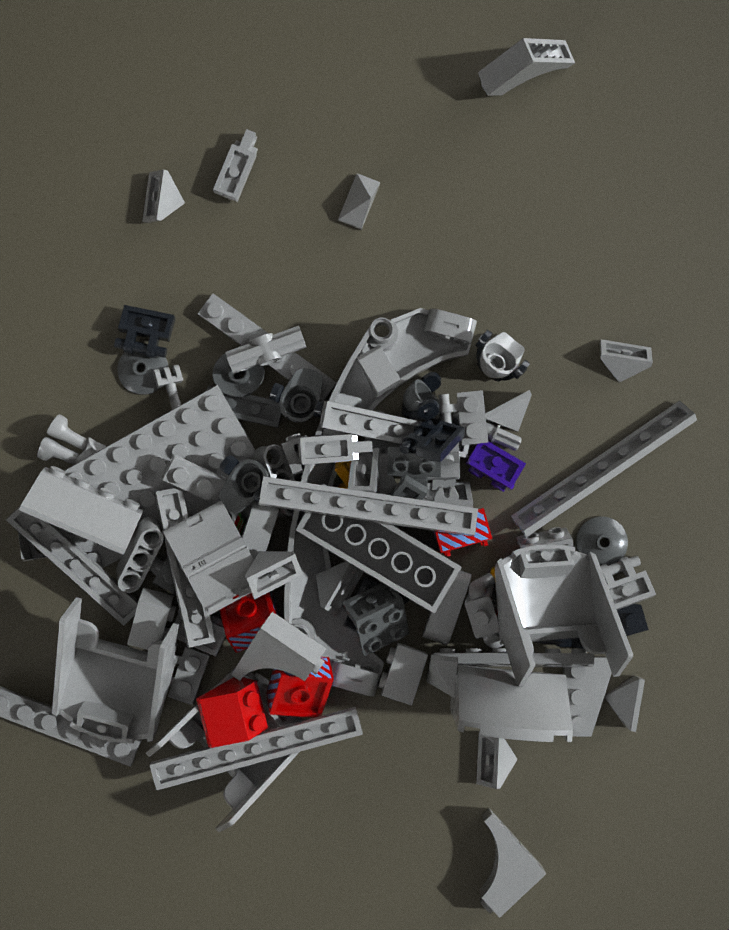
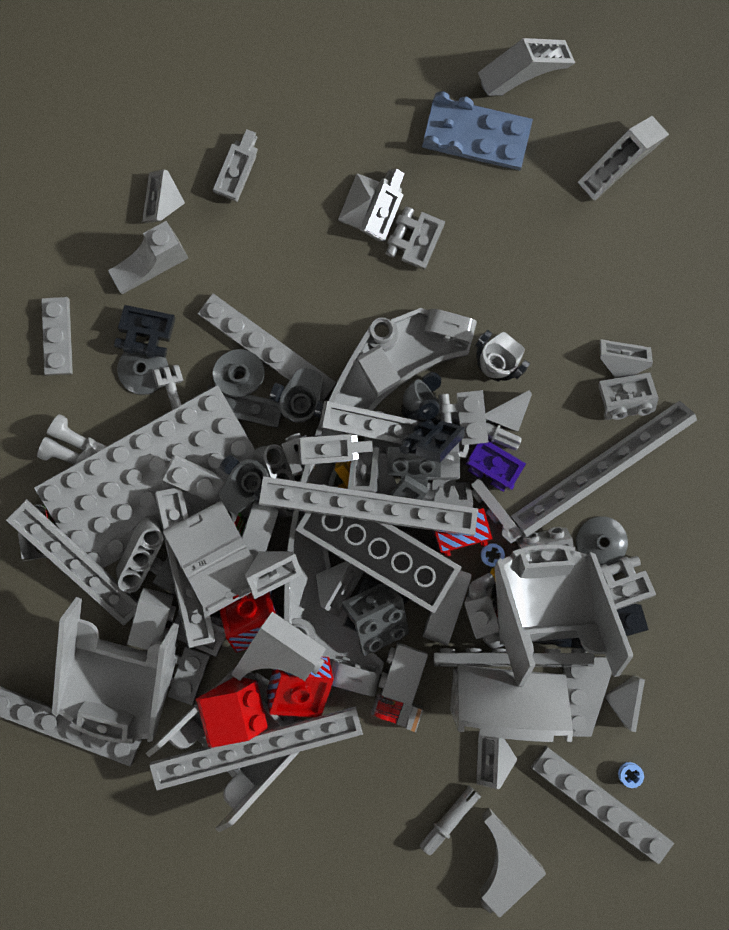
(57, 336): none -> light grey plate
(82, 509): light grey slope -> none
(154, 256): none -> light grey arch
(265, 349): light grey piece -> none
(383, 206): none -> hinge
(397, 712): none -> leg
(423, 239): none -> light grey plate
(443, 673): light grey slope -> none
(449, 821): none -> light grey axle
(476, 132): none -> sand blue hinge
(488, 548): none -> light blue bush
(496, 512): none -> light grey hinge
(602, 805): none -> light grey plate
(622, 156): none -> light grey arch
(628, 396): none -> light grey bracket
(639, 775): none -> light blue bush

